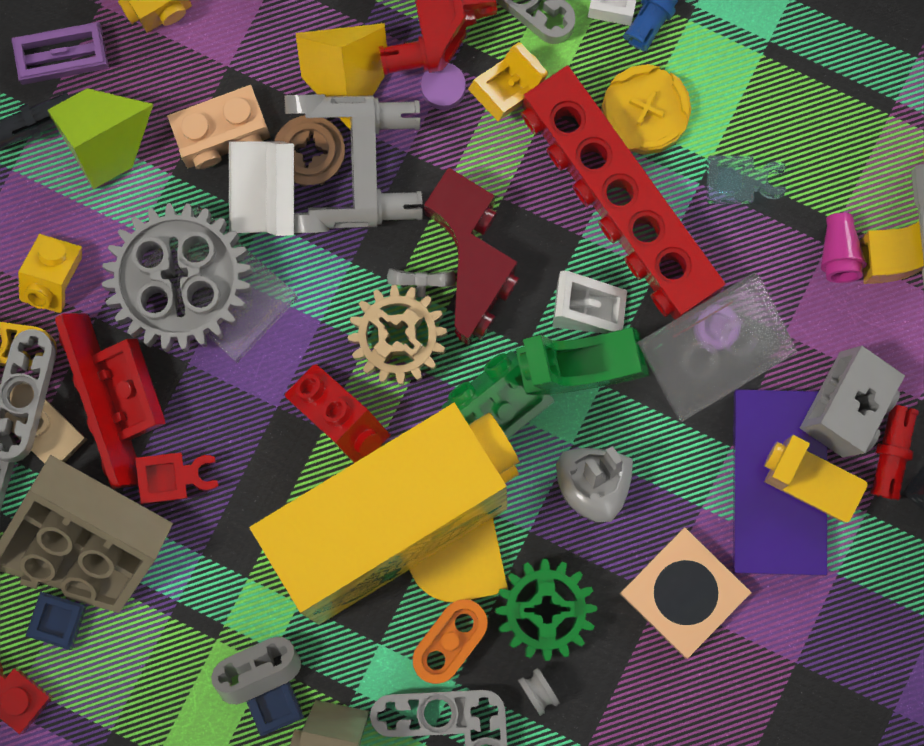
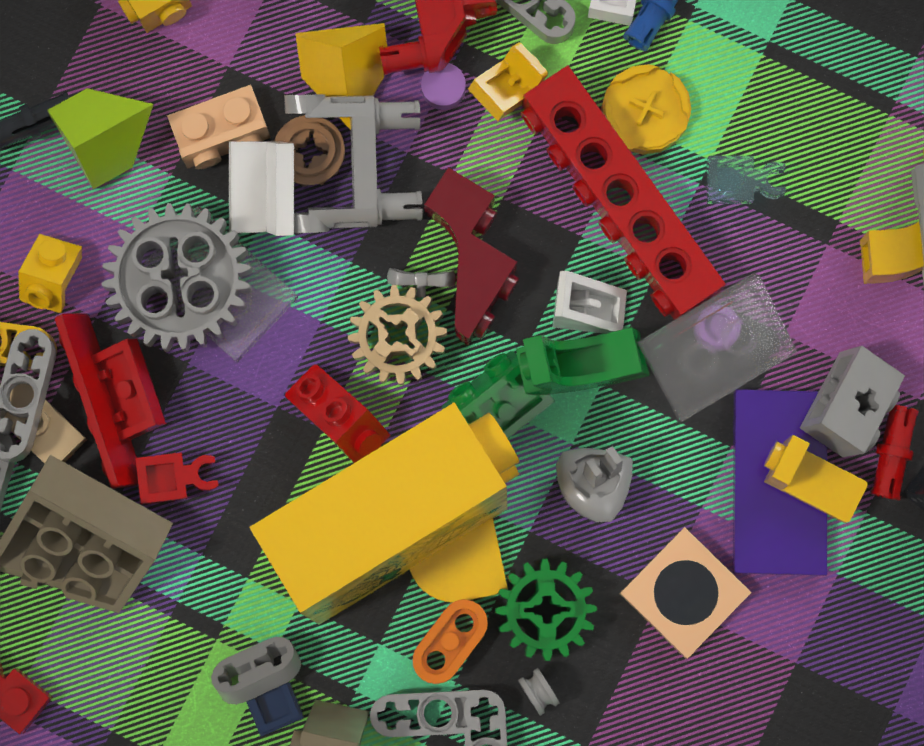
(56, 621): dark blue tile -> none
(63, 69): medium lavender tile -> none
(842, 250): dark pink cone -> none

